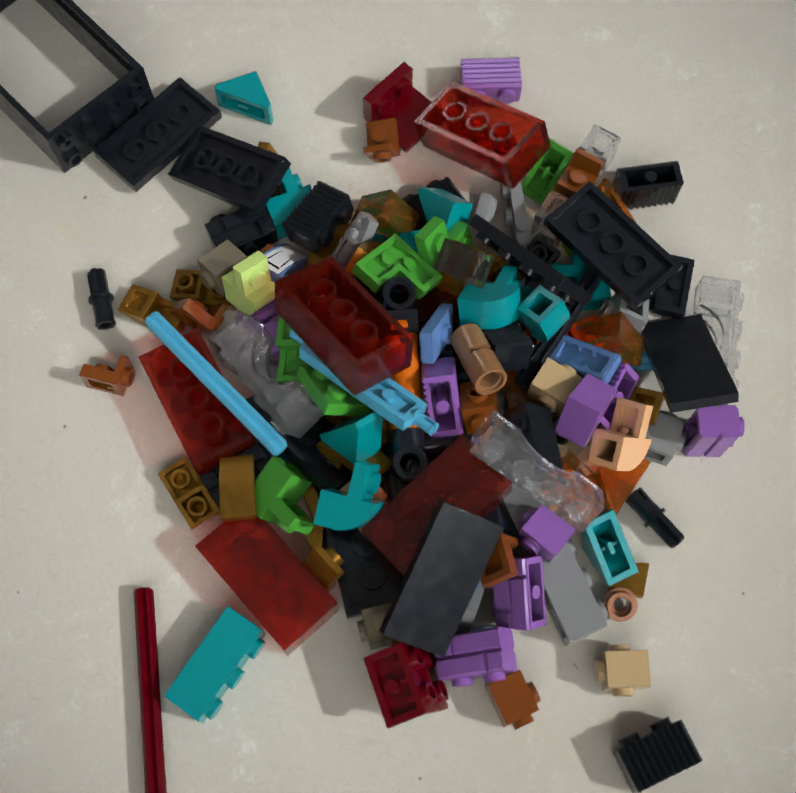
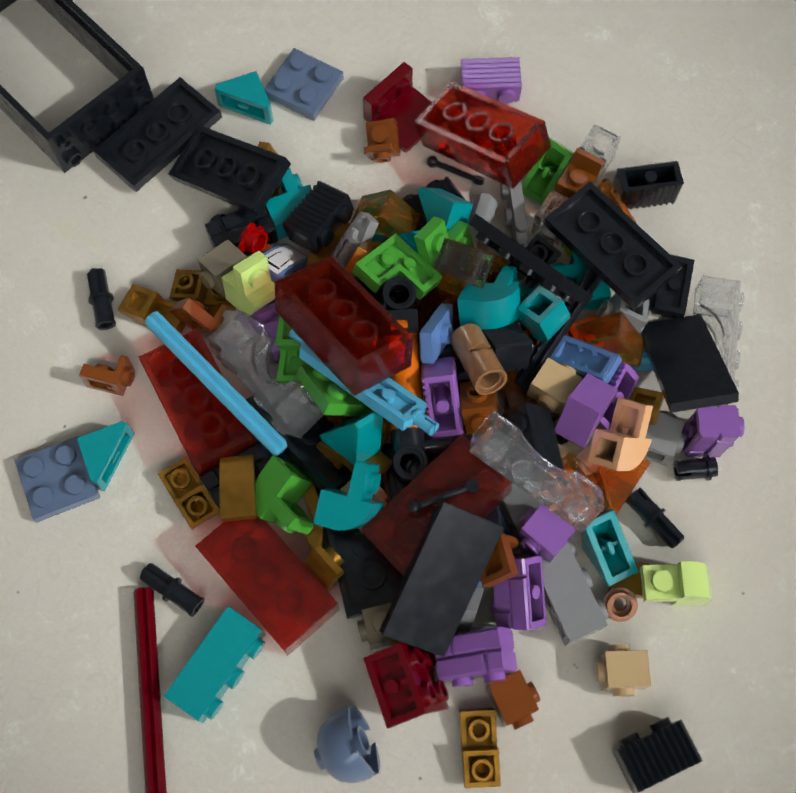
(56, 480): none -> sand blue plate
(104, 450): none -> teal slope
(171, 589): none -> black axle
(253, 239): none -> red plate
(304, 84): none -> sand blue plate
(346, 748): none -> sand blue cylinder
(432, 162): none -> black hinge
(471, 486): none -> black hinge
(479, 748): none -> pearl gold slope
(679, 583): none -> yellowish green brick
(696, 468): none -> black pin

